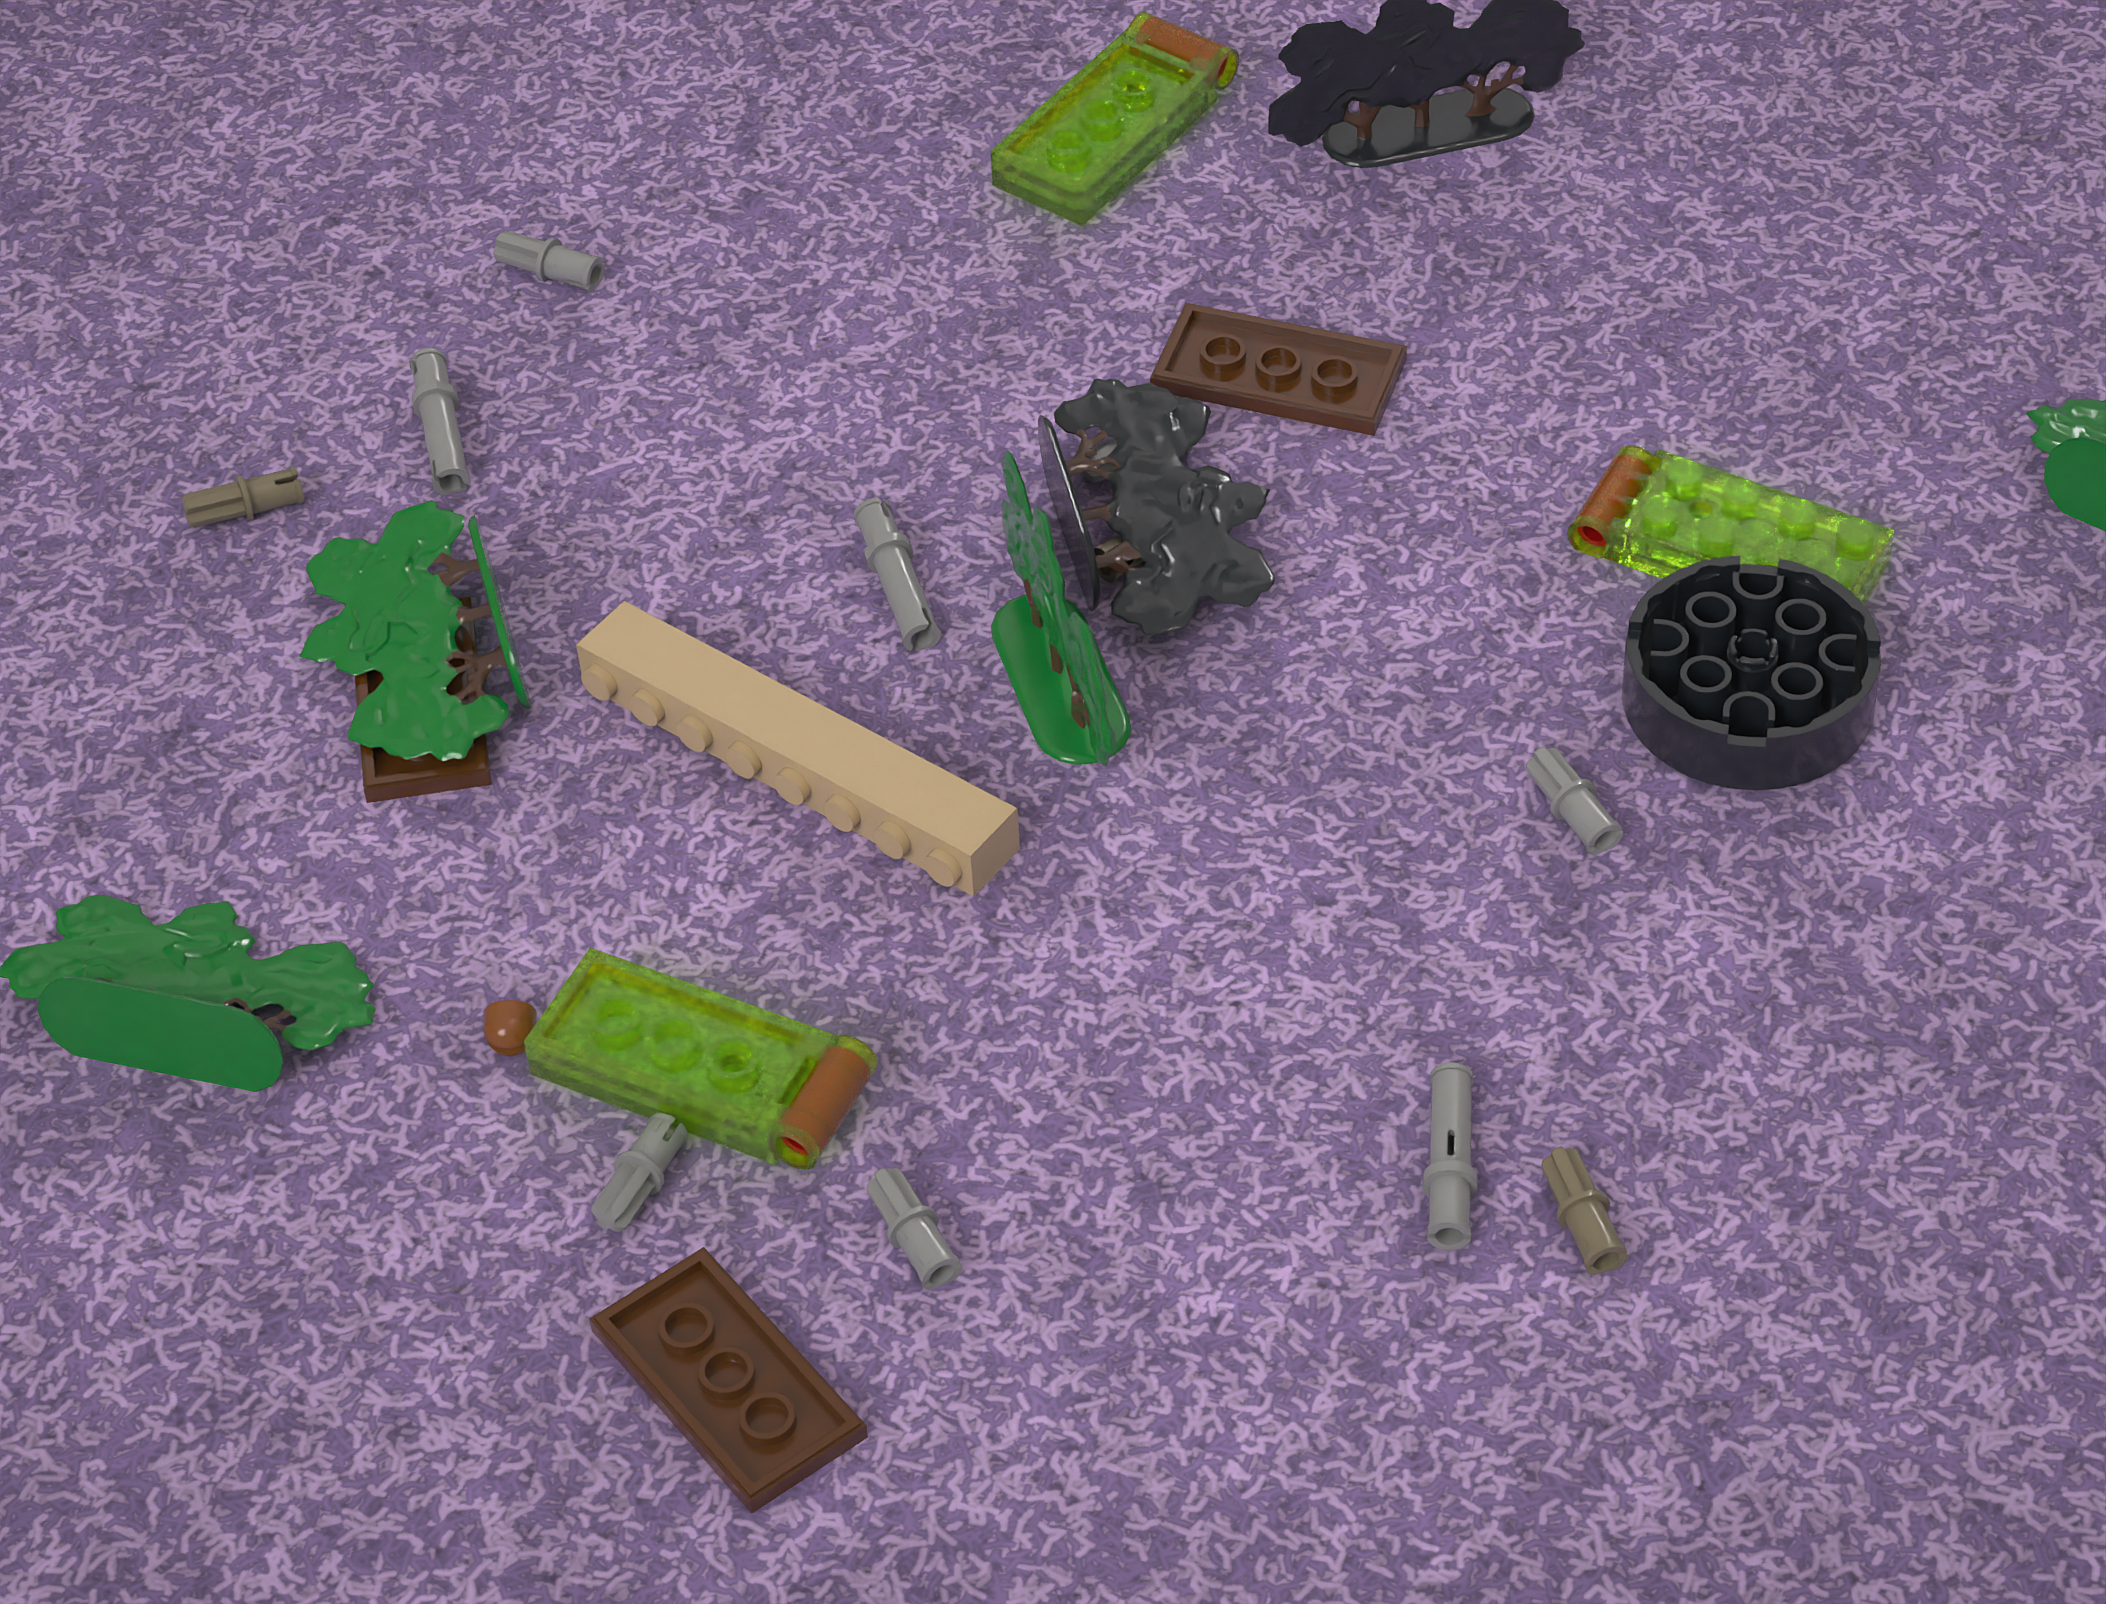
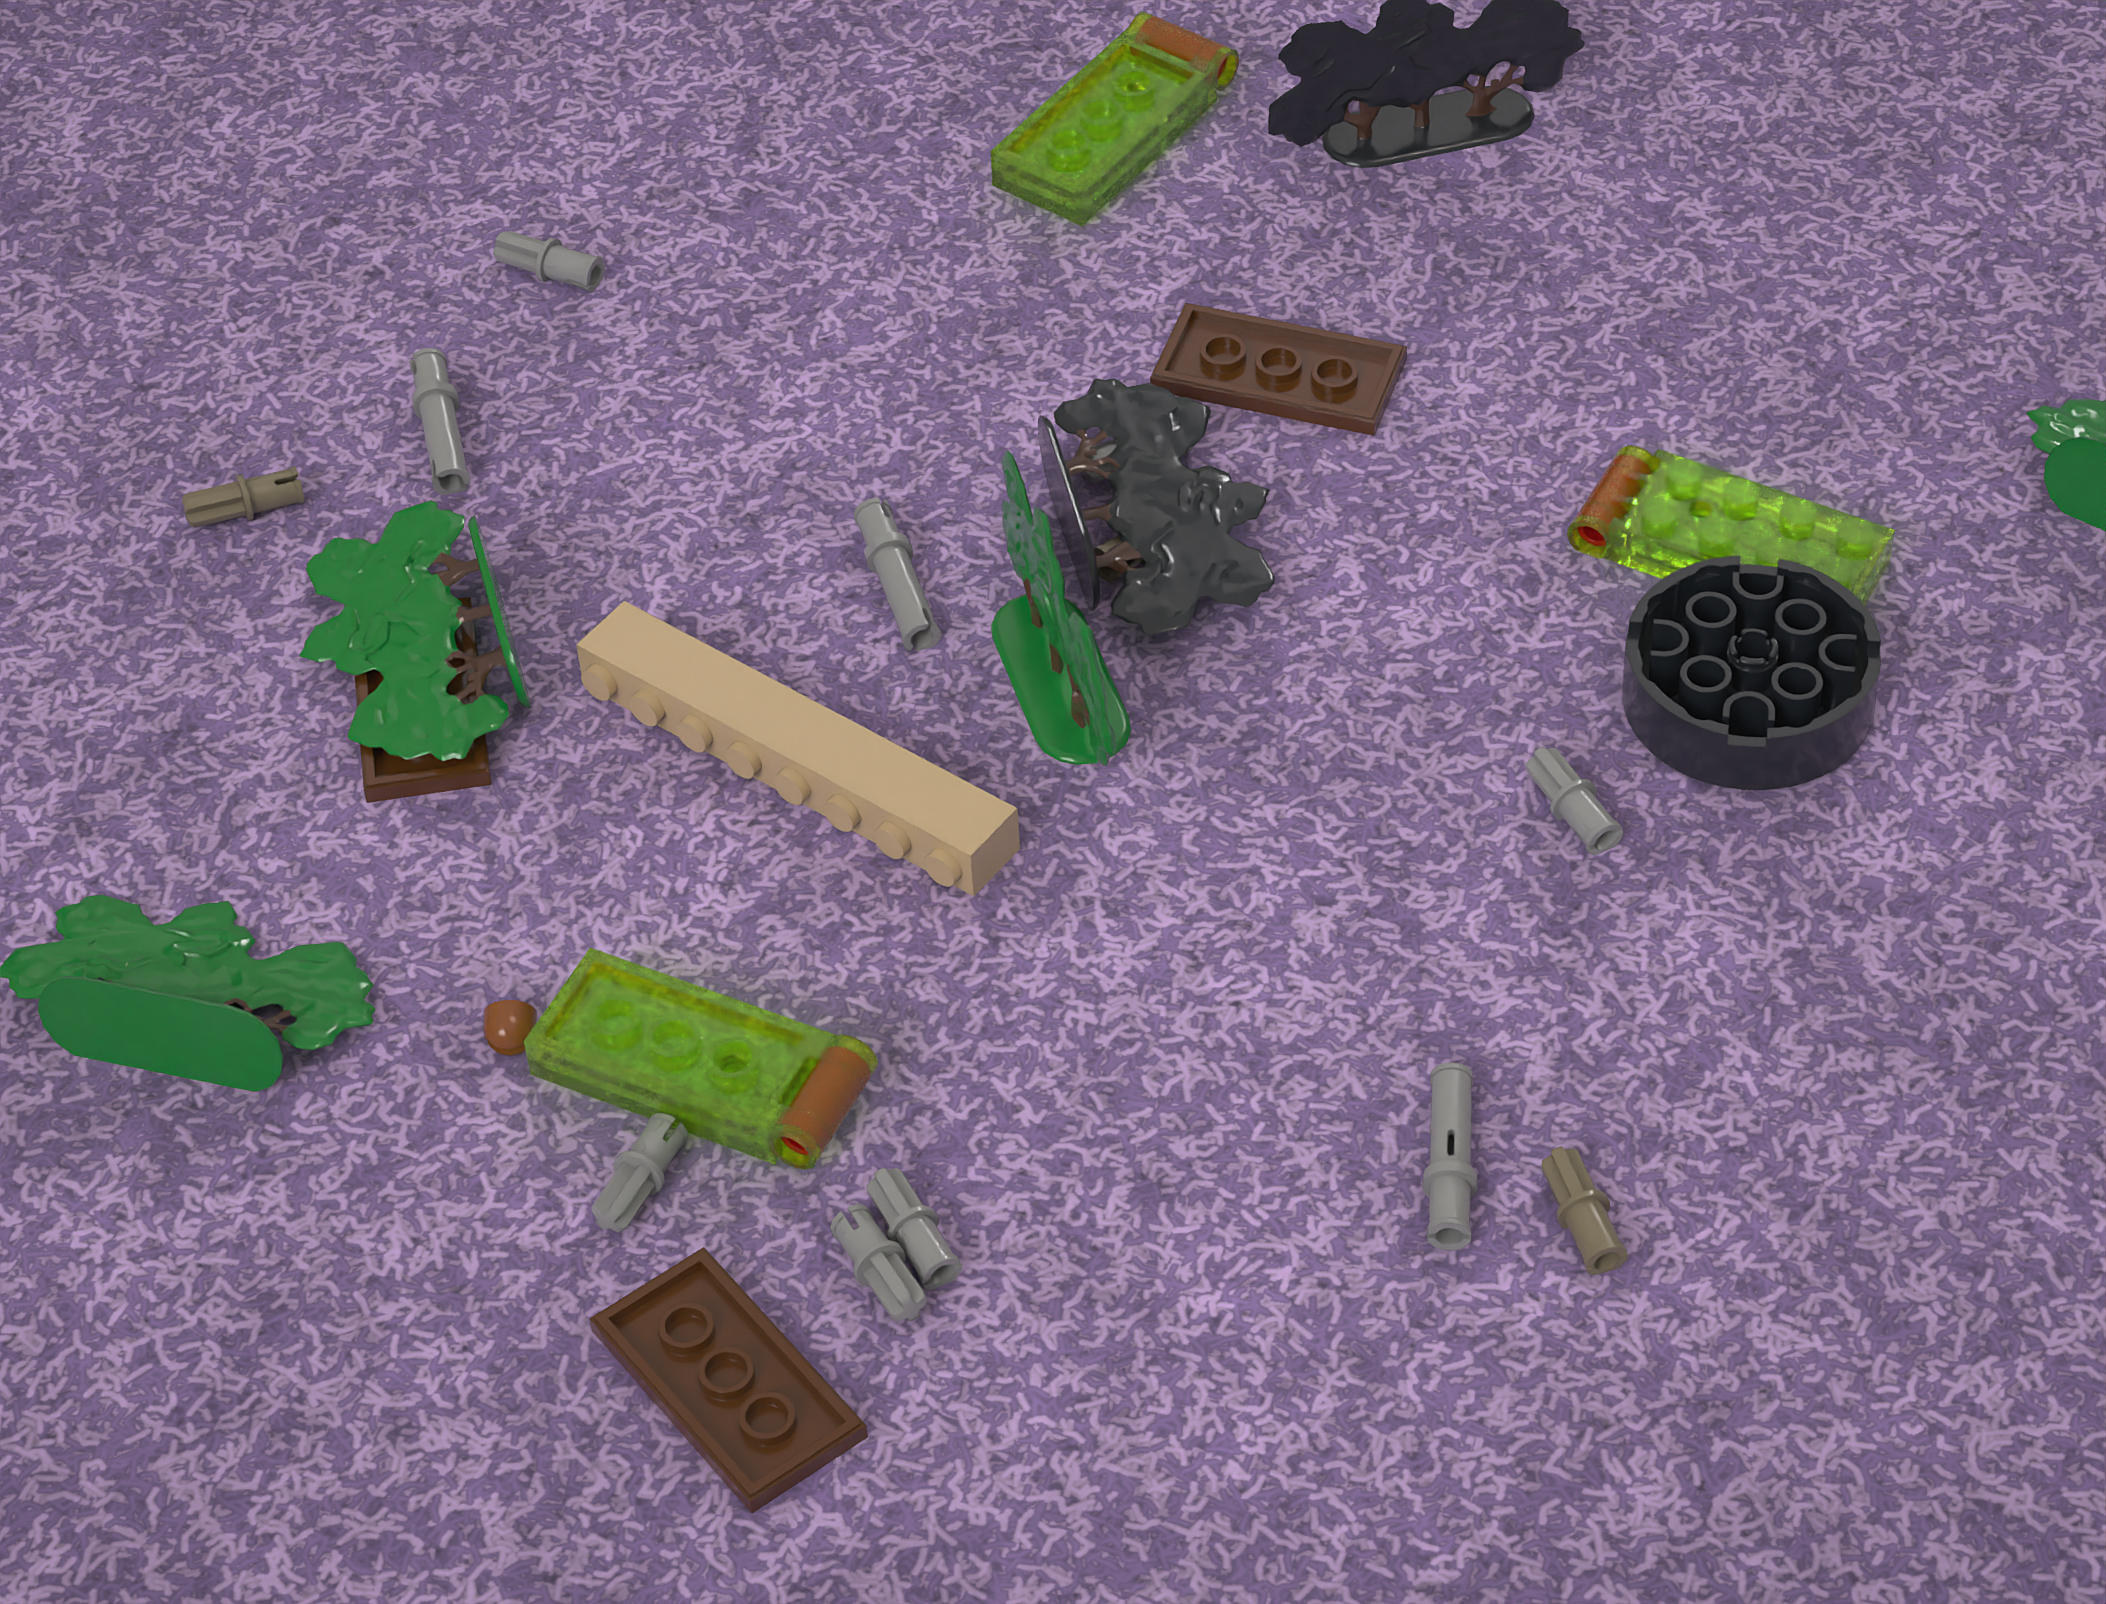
(879, 1264): none -> light grey axle

